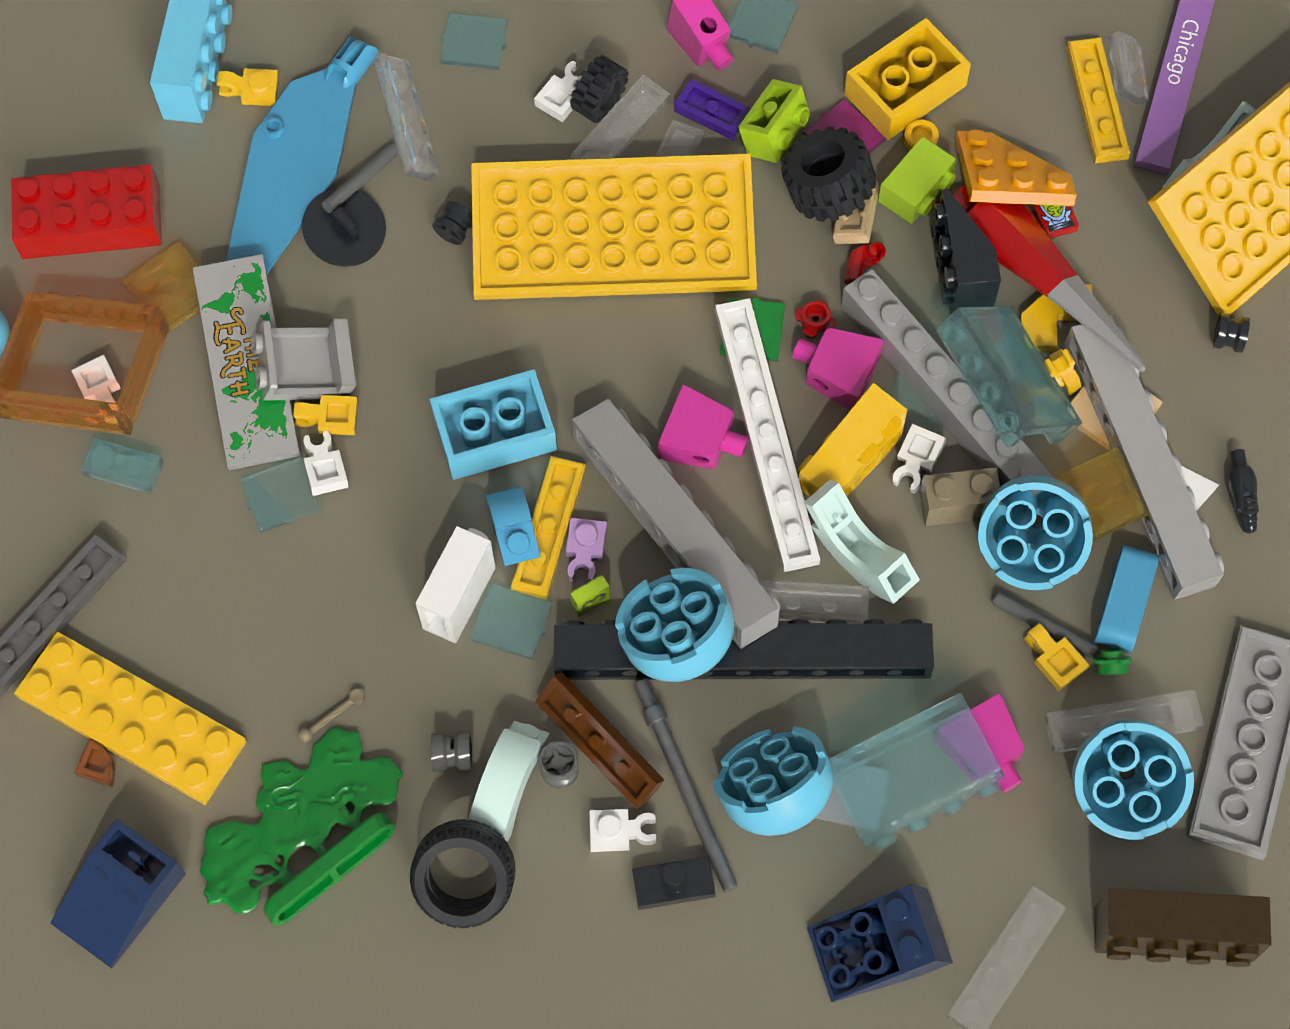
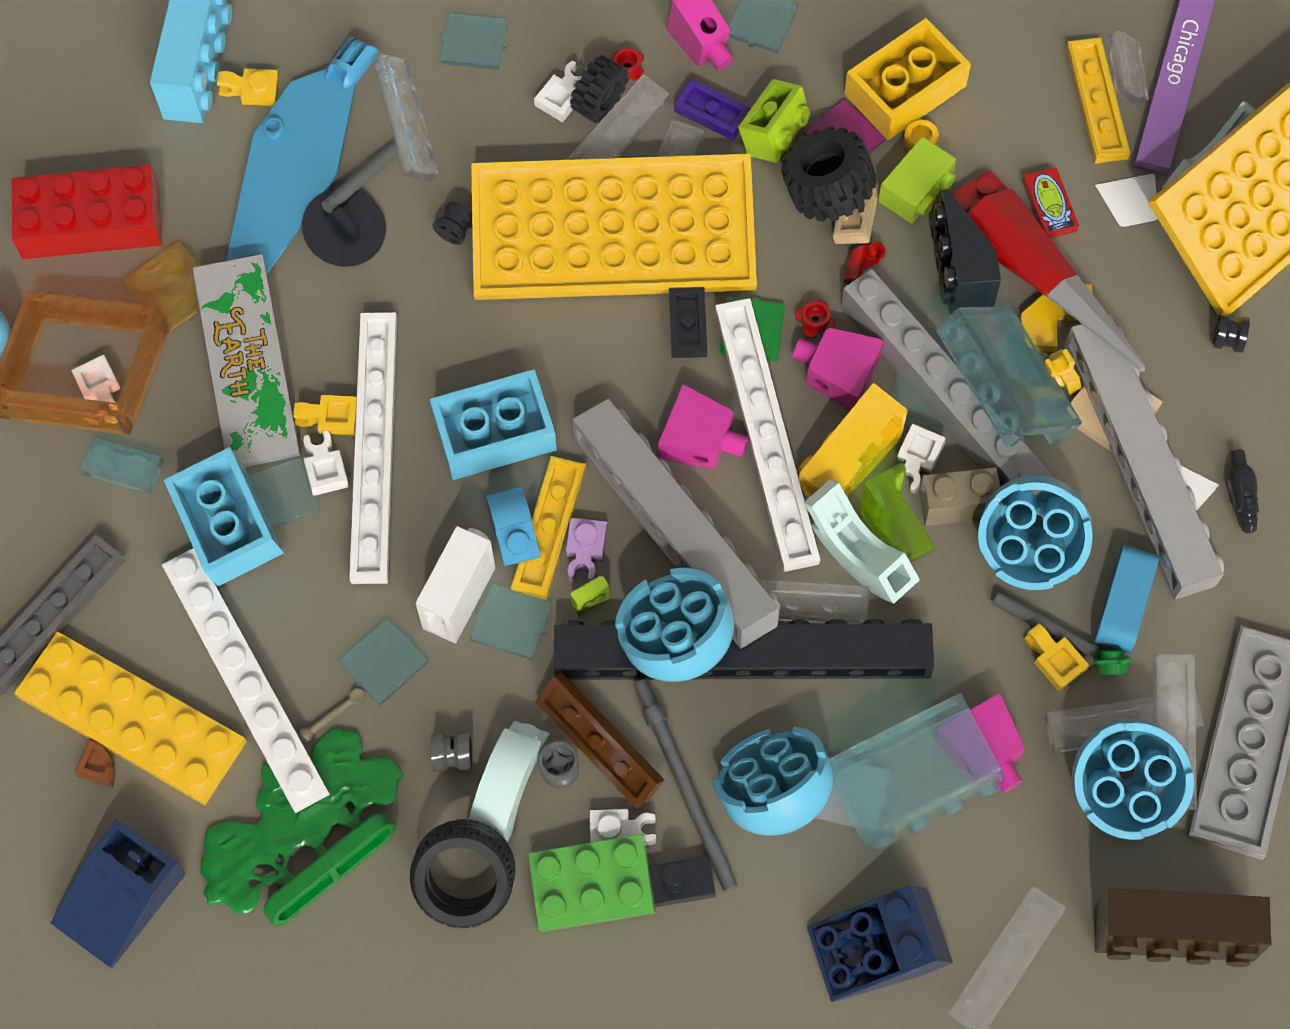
(223, 516): none -> medium azure brick
(246, 682): none -> white plate
(303, 361): light grey panel -> none
(373, 449): none -> white plate
(383, 662): none -> clear light blue piece
(591, 883): none -> bright green plate
(630, 57): none -> red plate
(688, 322): none -> black plate
(891, 515): none -> clear neon green panel
(1008, 174): light orange plate -> none
(1107, 491): clear yellow plate -> none
(1130, 199): none -> white sticker
(1175, 709): none -> clear plate

